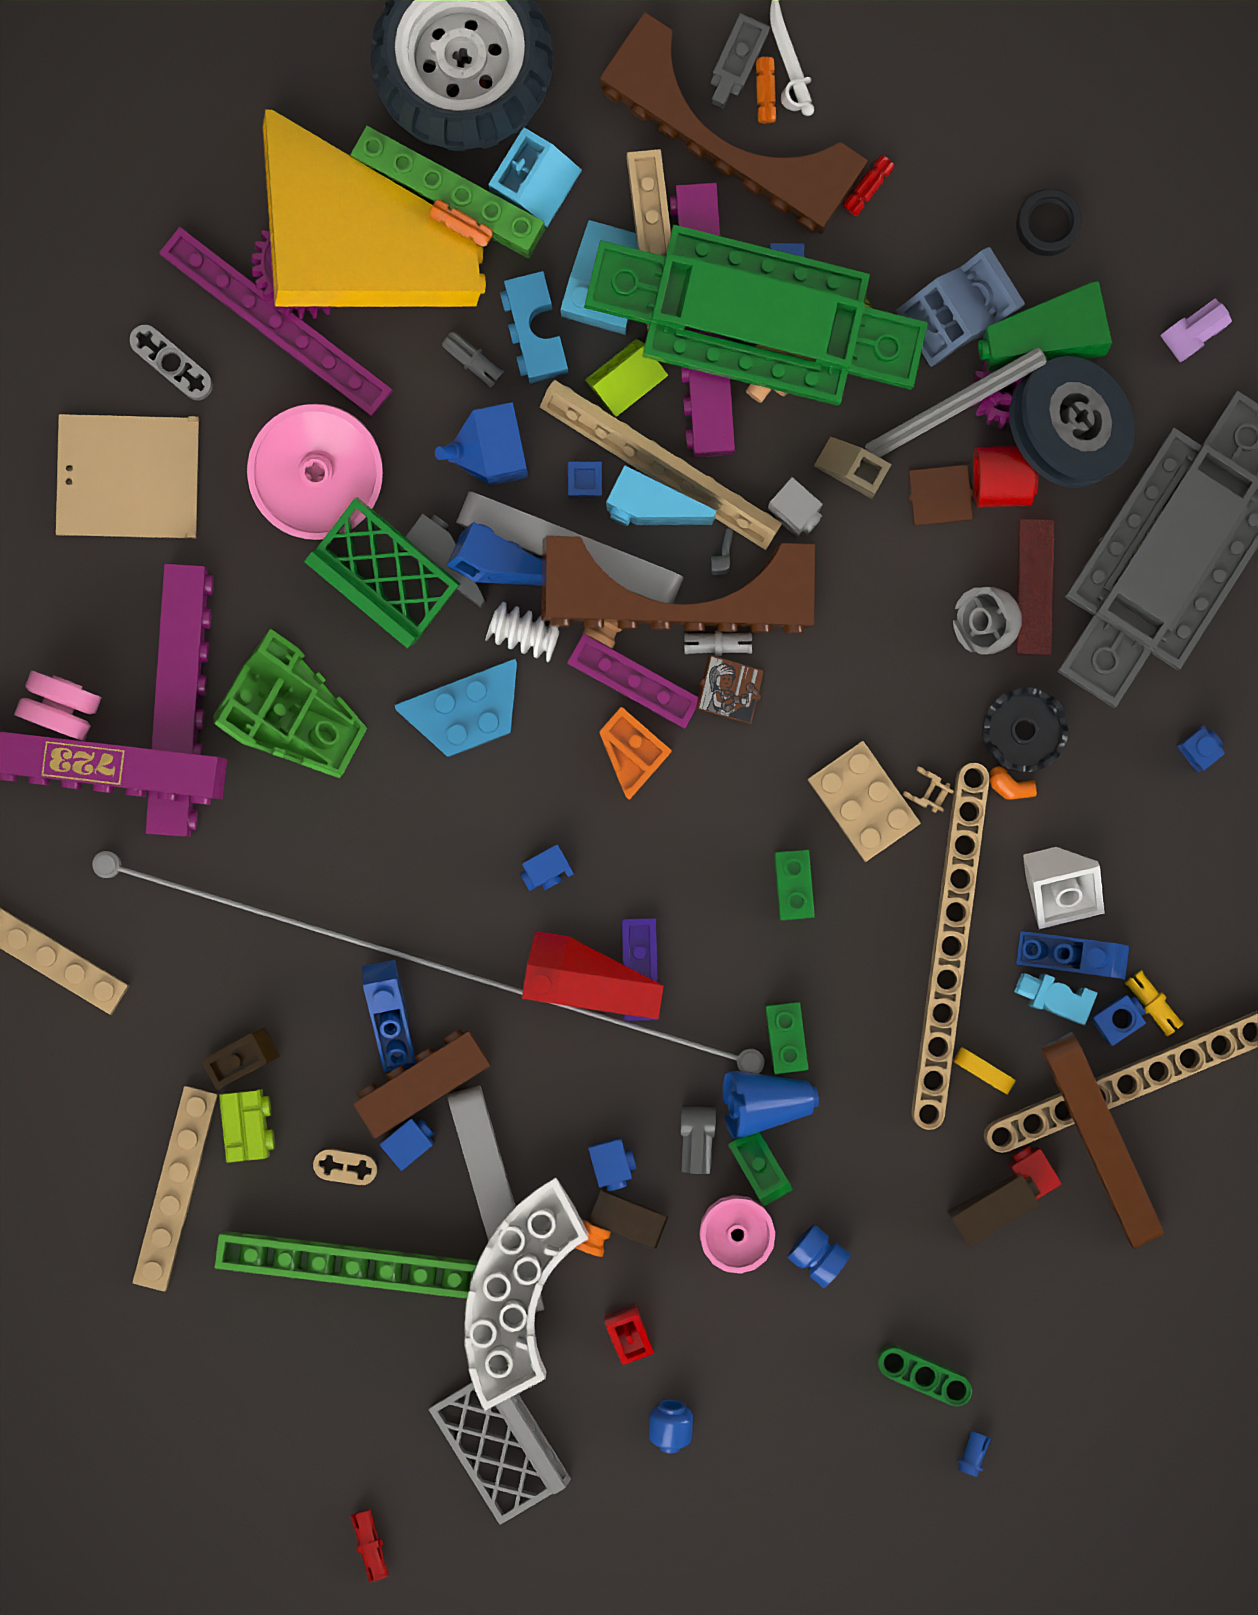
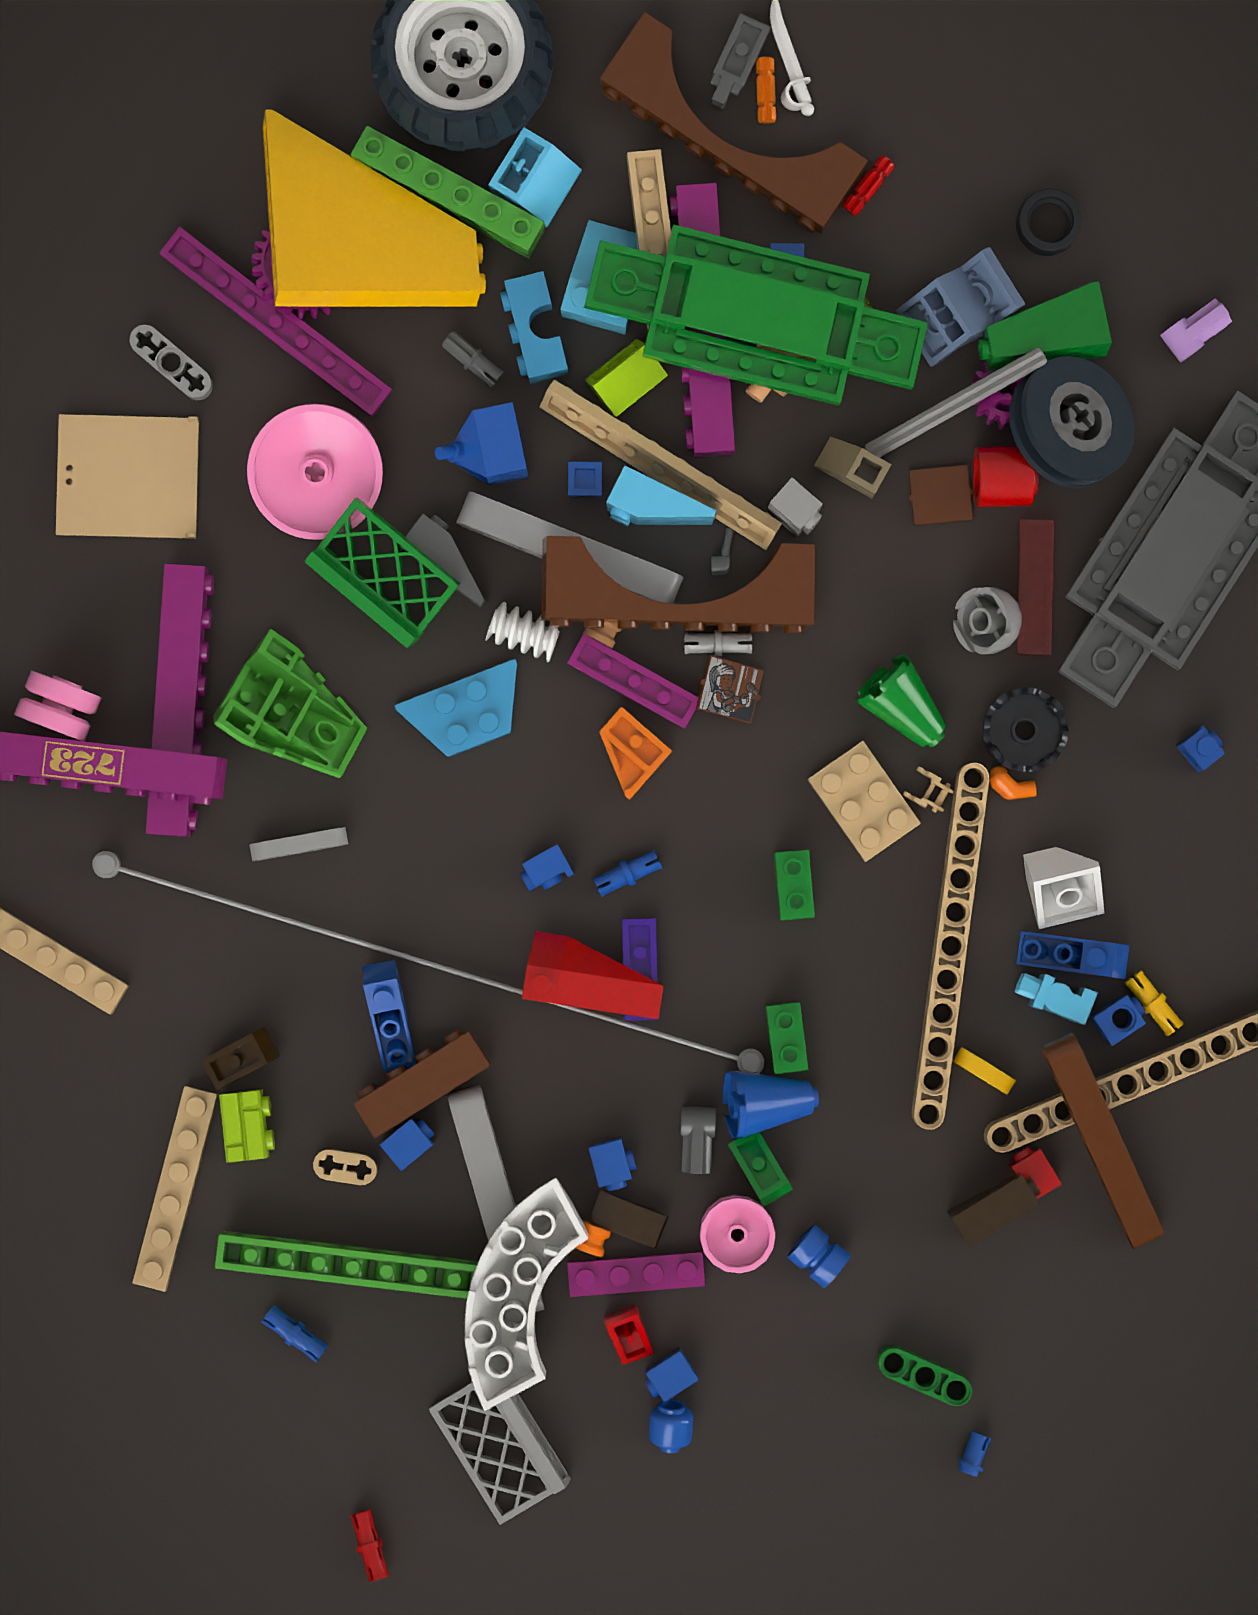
(295, 1333): none -> blue pin
(298, 844): none -> light grey beam
(461, 222): orange axle -> none
(492, 559): blue slope -> none
(627, 873): none -> blue pin
(636, 1274): none -> magenta plate
(670, 1375): none -> blue brick
(903, 702): none -> green cone

